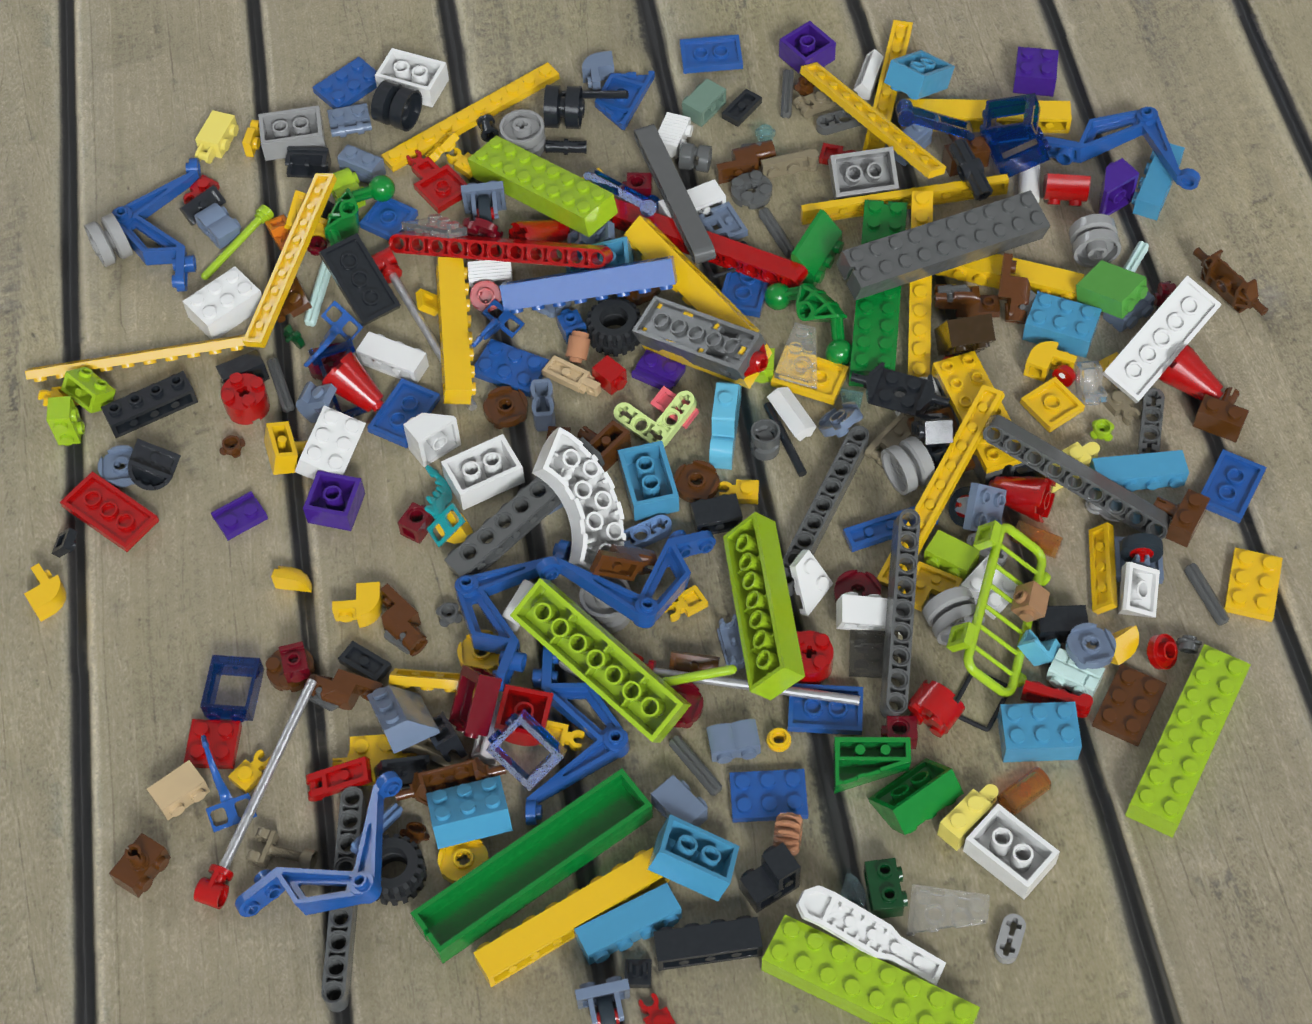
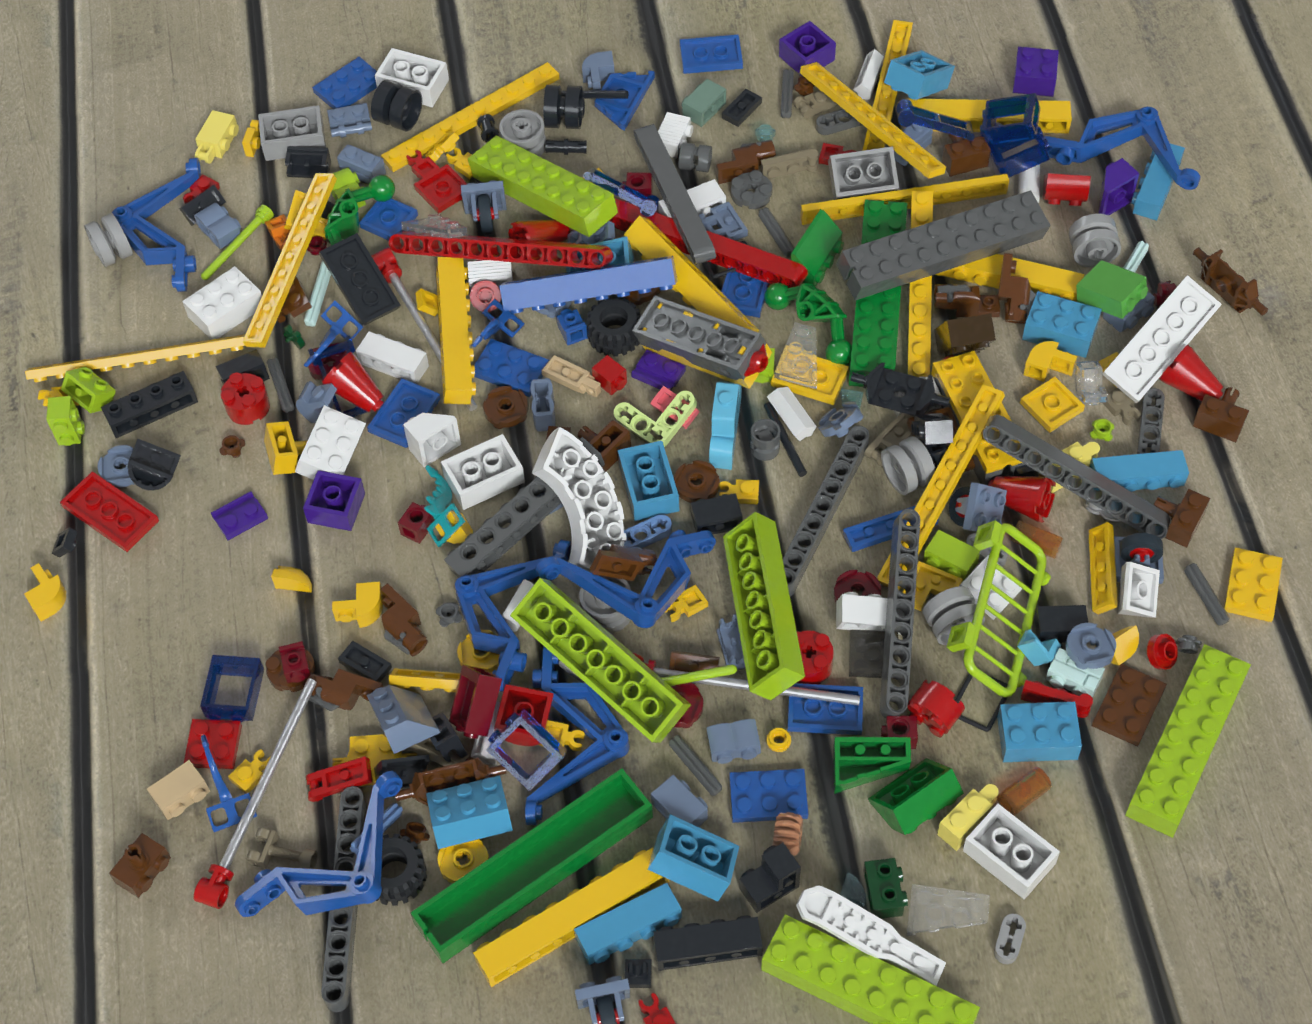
(481, 227): dark red plate -> none
(578, 347): nougat brick -> none
(809, 581): white wing -> none
(970, 169): black piece -> none
(1030, 601): medium nougat brick -> none
(1064, 374): red tile -> none
(1232, 485): blue plate -> none

